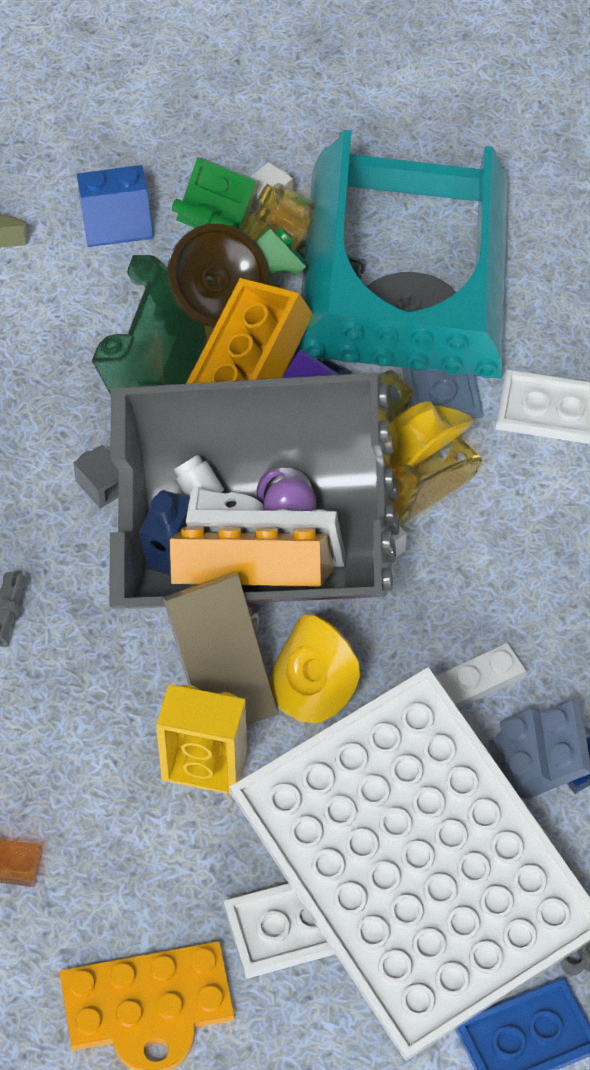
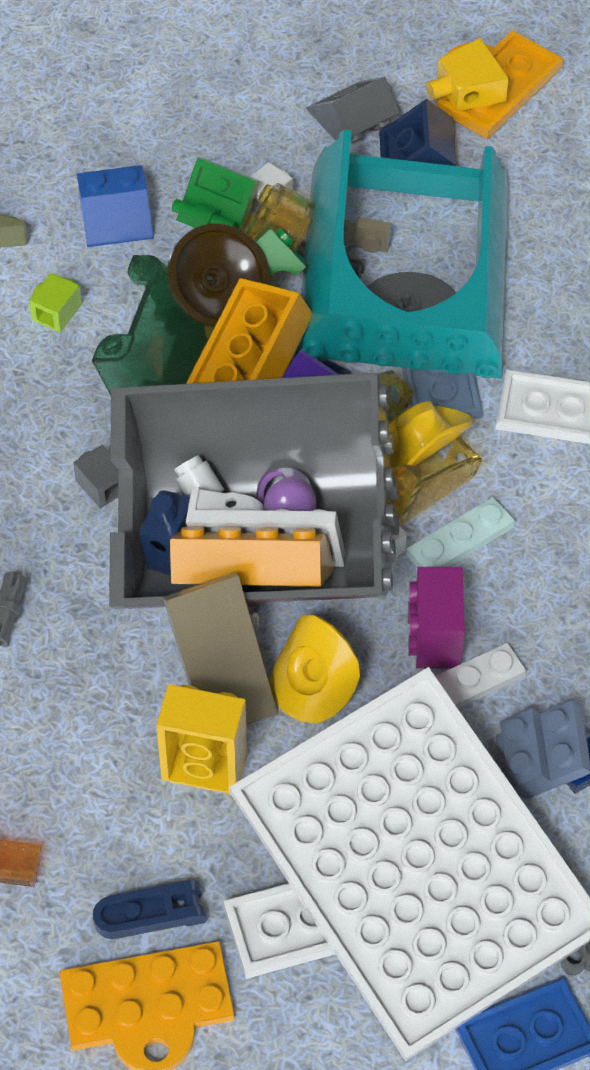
(55, 302): none -> lime brick
(149, 910): none -> dark blue plate
(356, 108): none -> dark grey slope
(368, 234): none -> dark tan plate
(420, 136): none -> dark blue slope
(436, 617): none -> magenta brick
(462, 536): none -> light aqua plate
(469, 78): none -> yellow torso
(528, 70): none -> light orange plate

